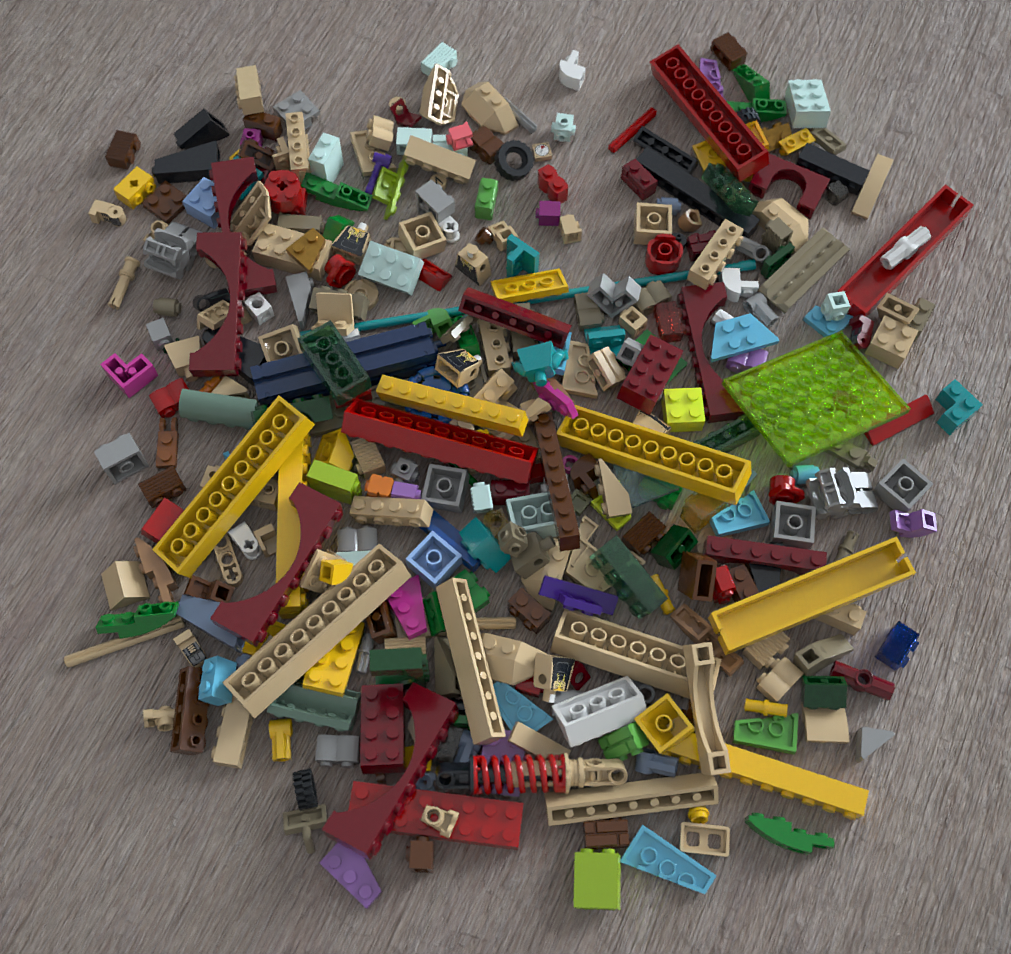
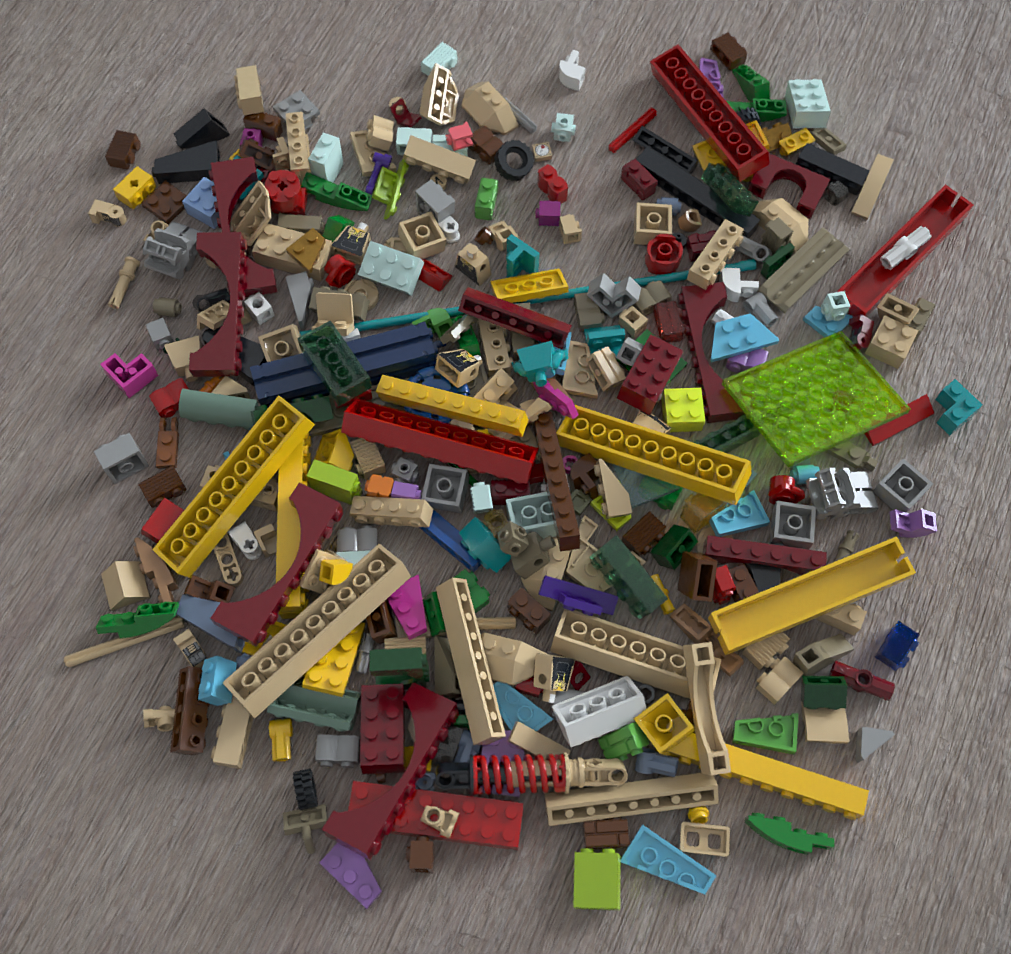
(434, 560): light blue brick -> none
(766, 707): yellow pin -> none

